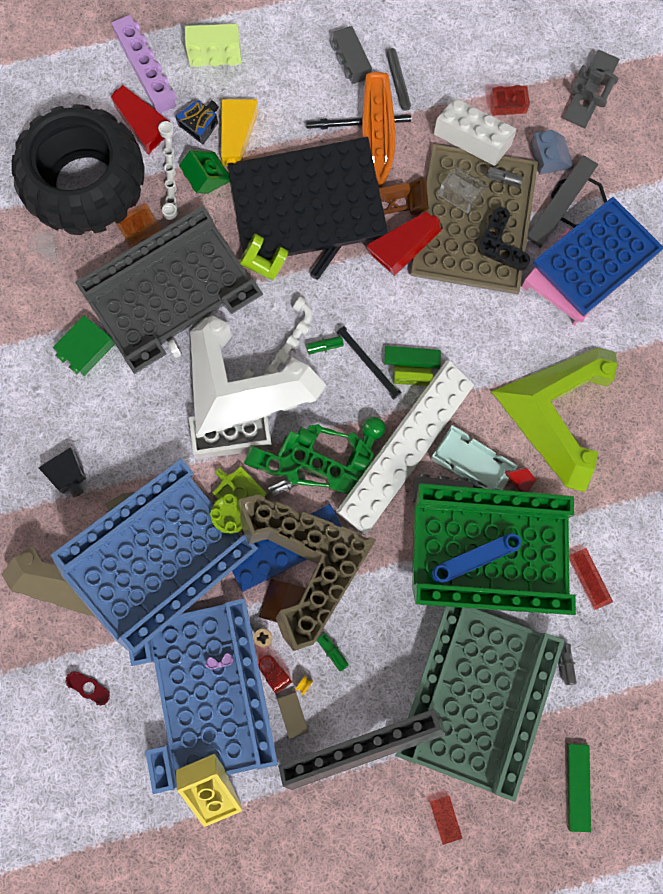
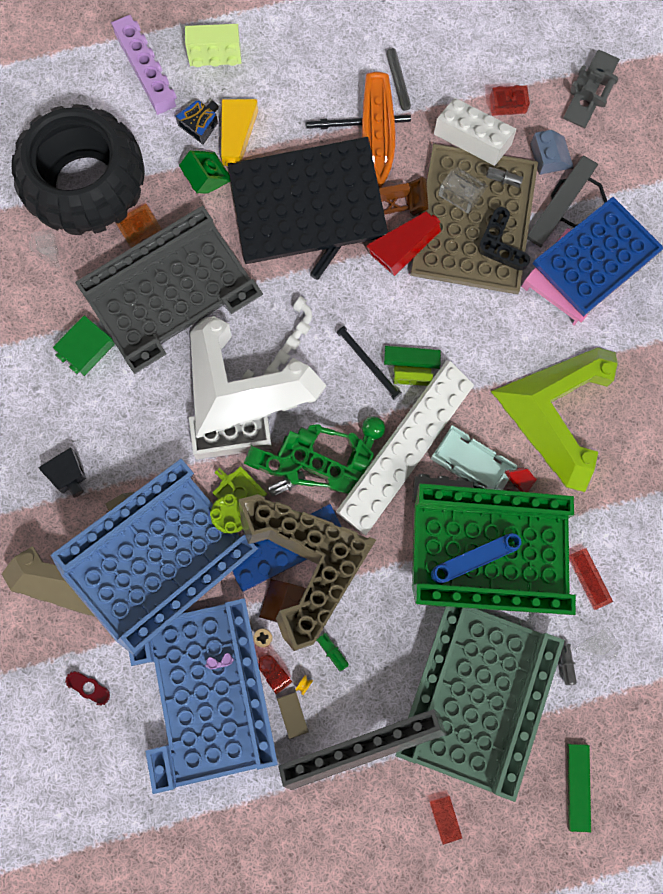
(139, 117): red slope -> none
(169, 209): white bar -> none
(174, 348): white tile -> none
(207, 790): light yellow slope -> none
(259, 264): lime connector -> none
(324, 345): green axle -> none
(351, 54): dark grey brick -> none

